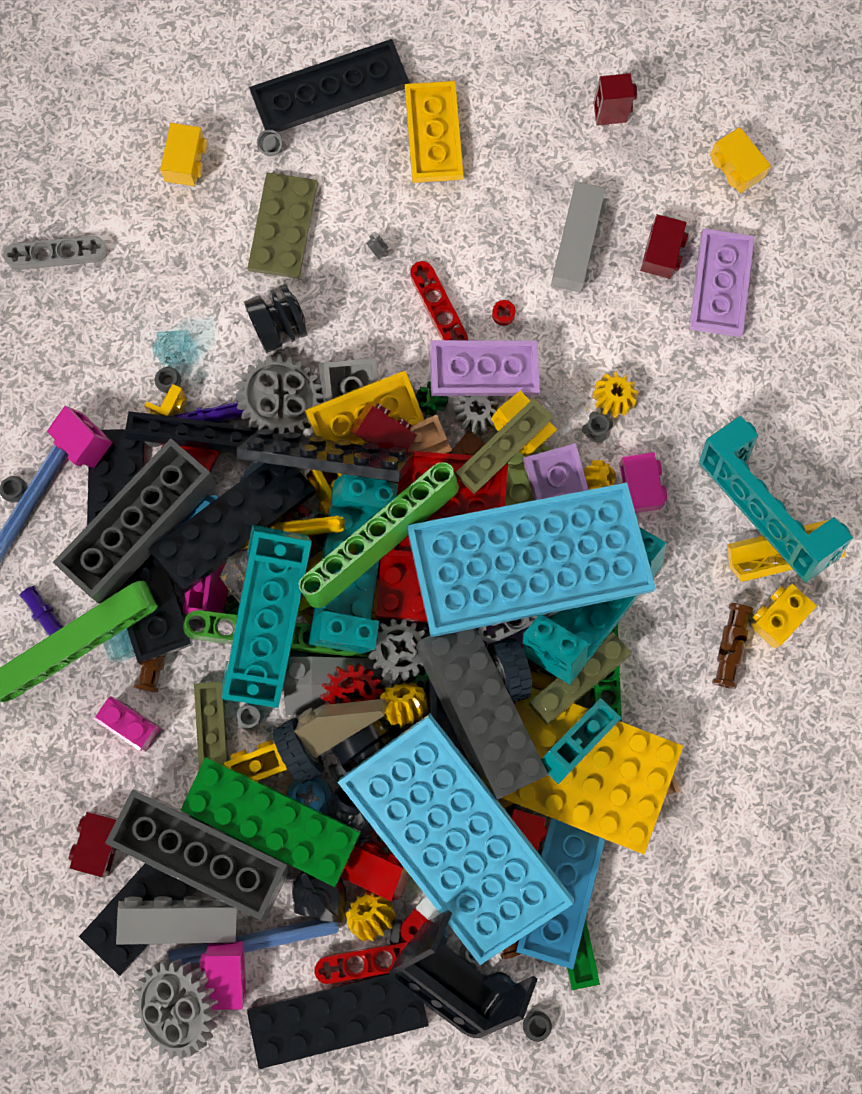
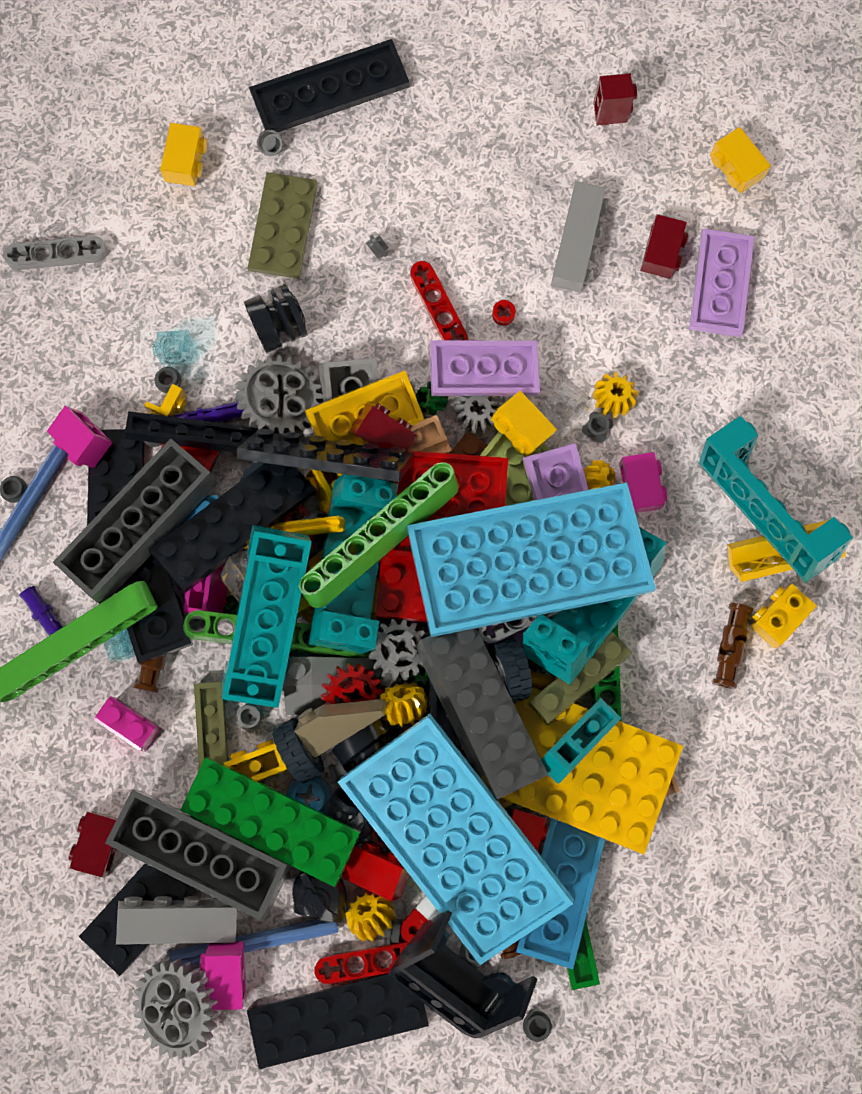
(433, 132): yellow plate -> none
(503, 446): olive plate -> none

